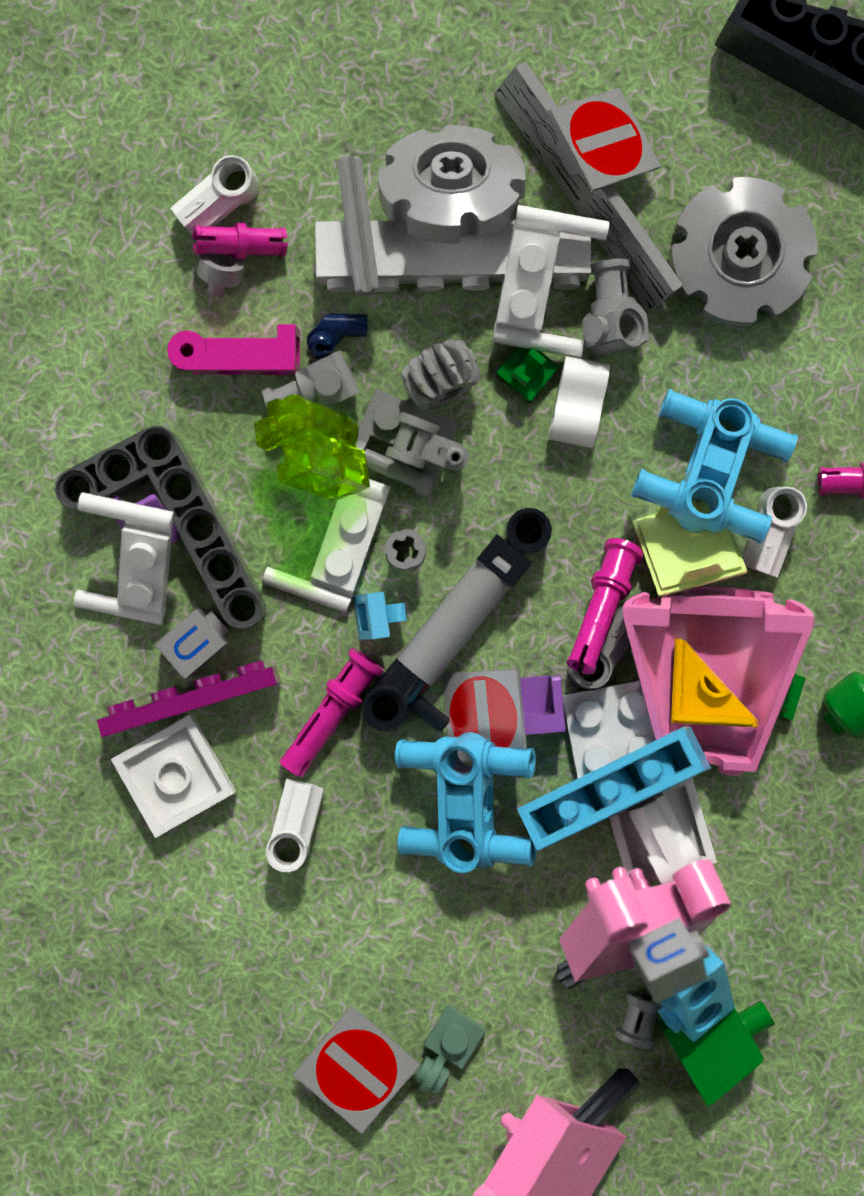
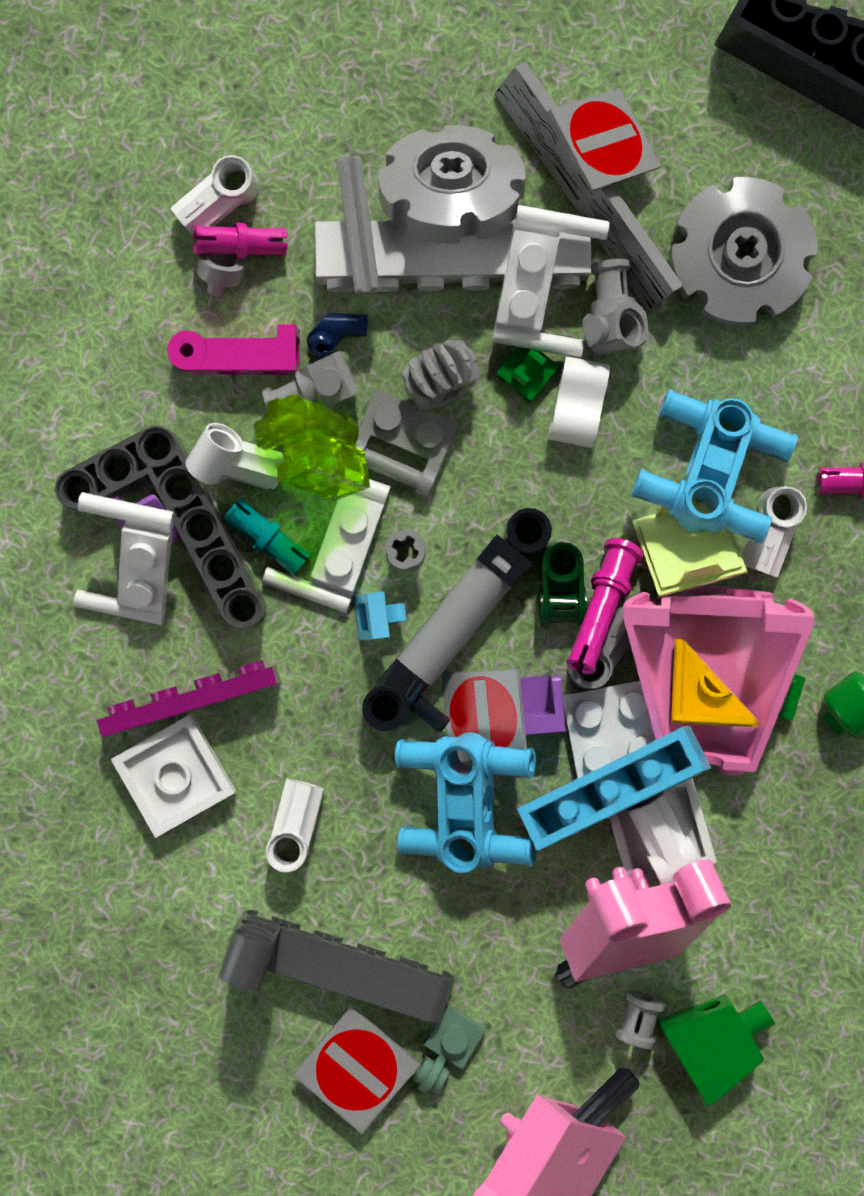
(194, 642): light grey brick -> none
(224, 455): none -> piece
(266, 536): none -> teal pin
(328, 963): none -> dark grey beam
(341, 696): dark pink pin -> none
(425, 445): light grey piece -> none
(562, 589): none -> dark green piece
(669, 959): light grey brick -> none
(702, 1004): medium azure brick -> none

